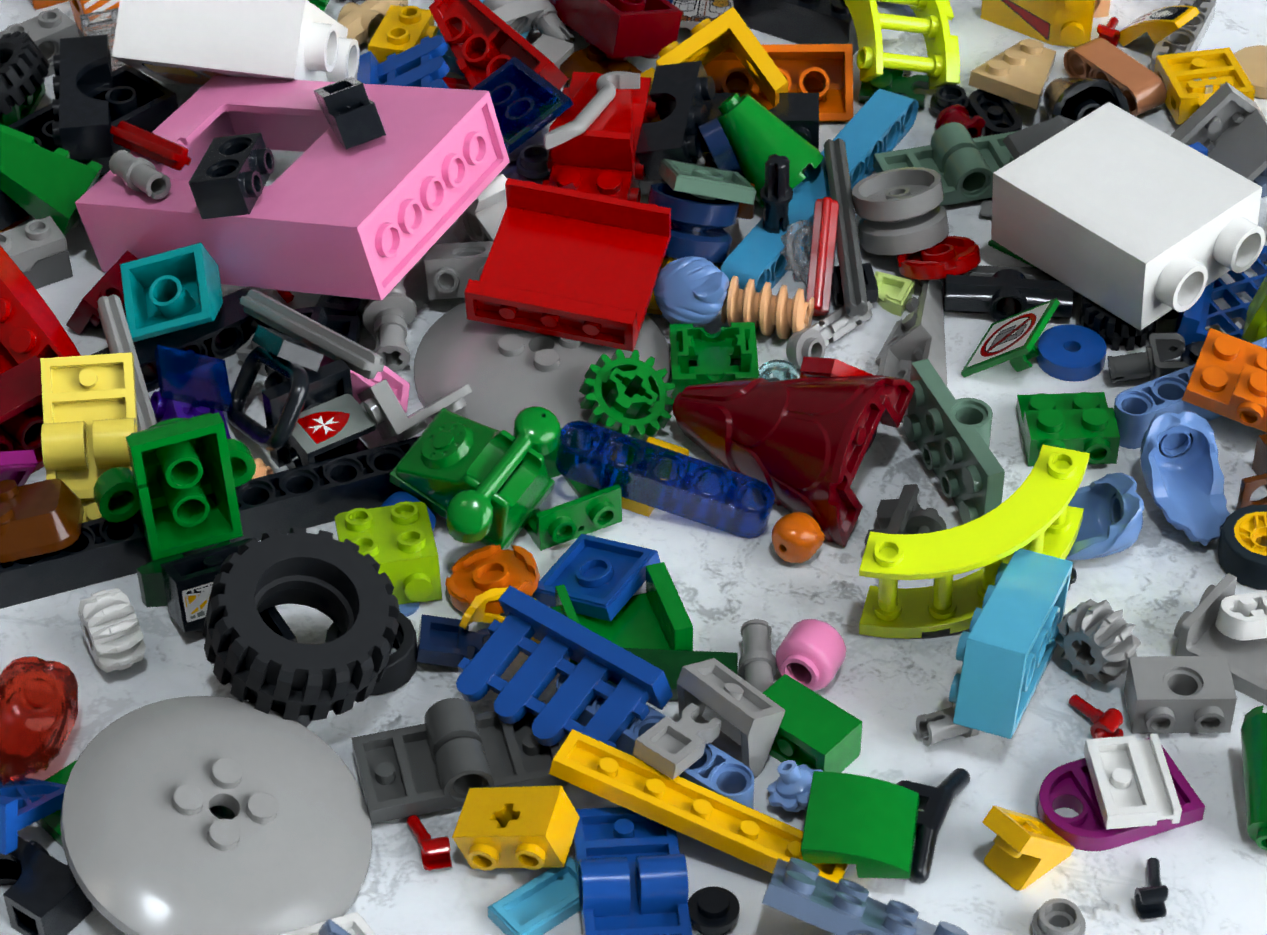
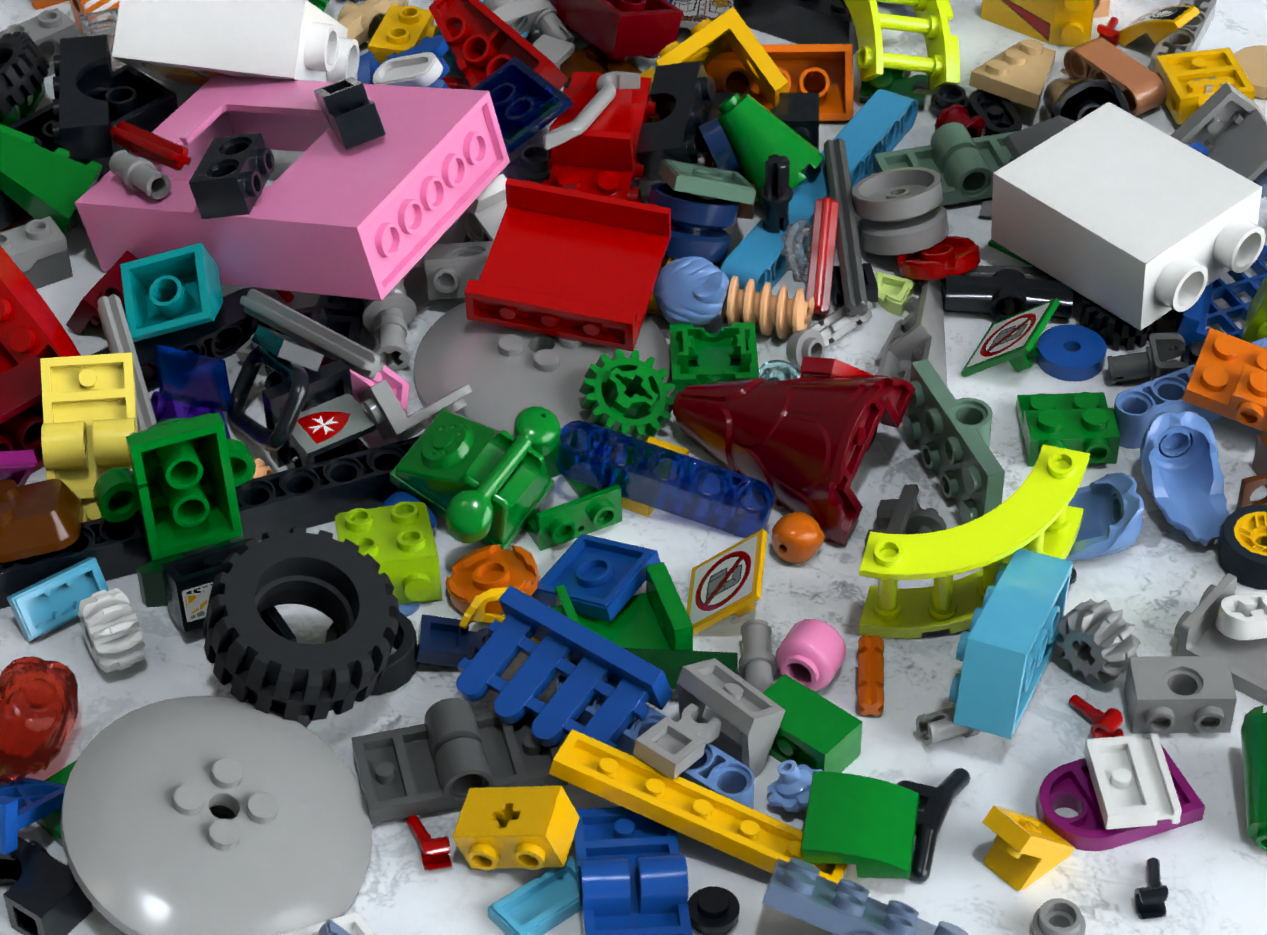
(56, 598): none -> medium azure plate
(409, 70): none -> white tile
(727, 582): none -> piece
(870, 675): none -> orange axle

